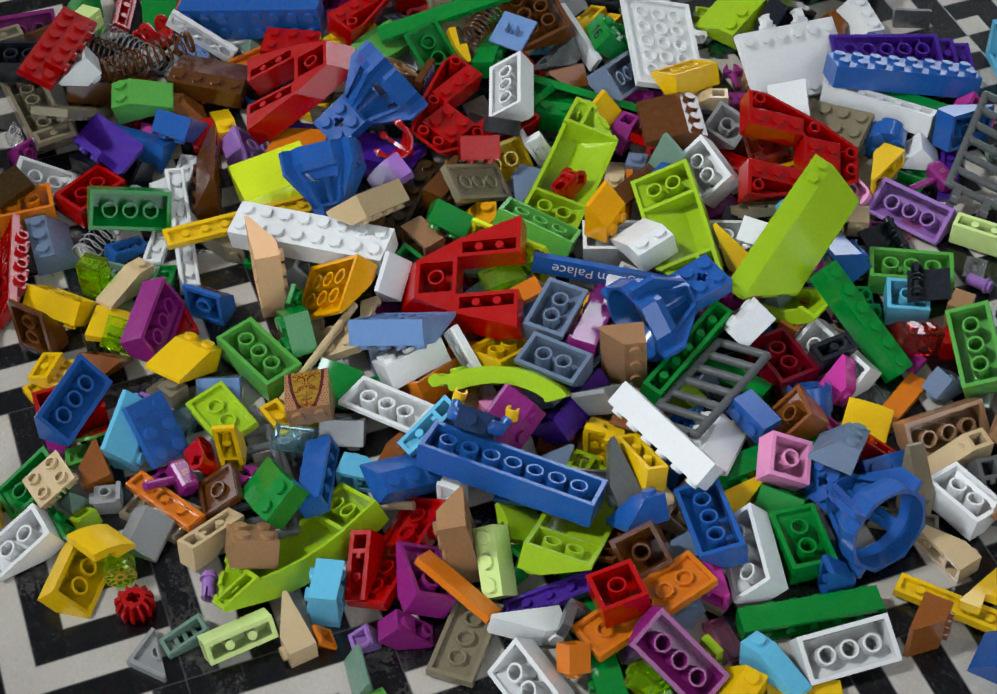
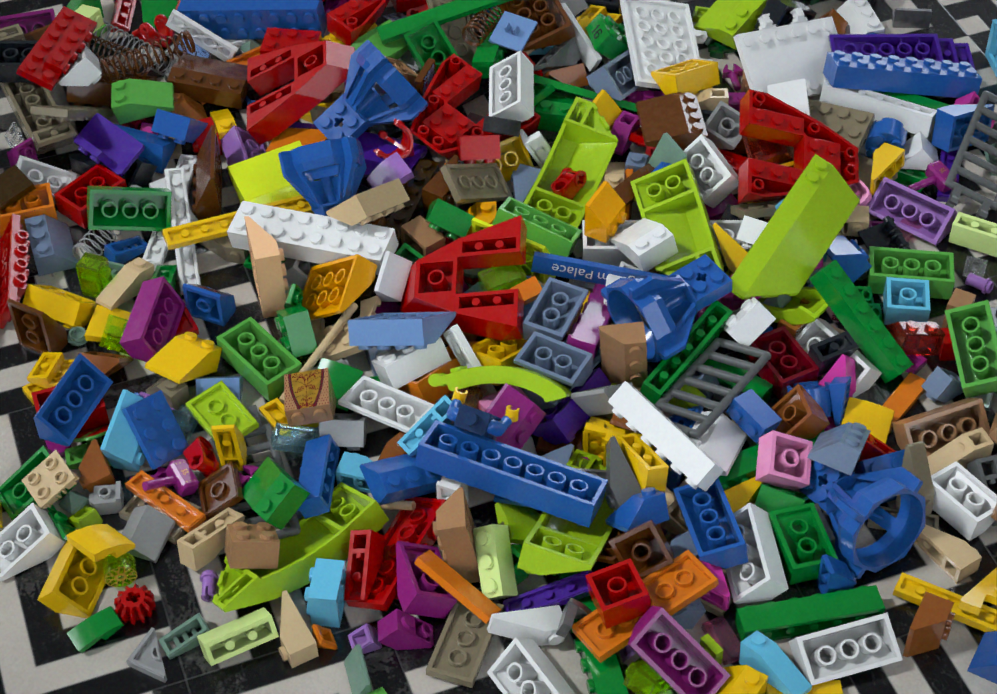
(76, 336): none -> sand green plate
(98, 626): none -> green slope
(461, 49): yellow slope -> none
(573, 658): orange brick -> none
(839, 396): none -> blue slope
(928, 284): black hinge -> none

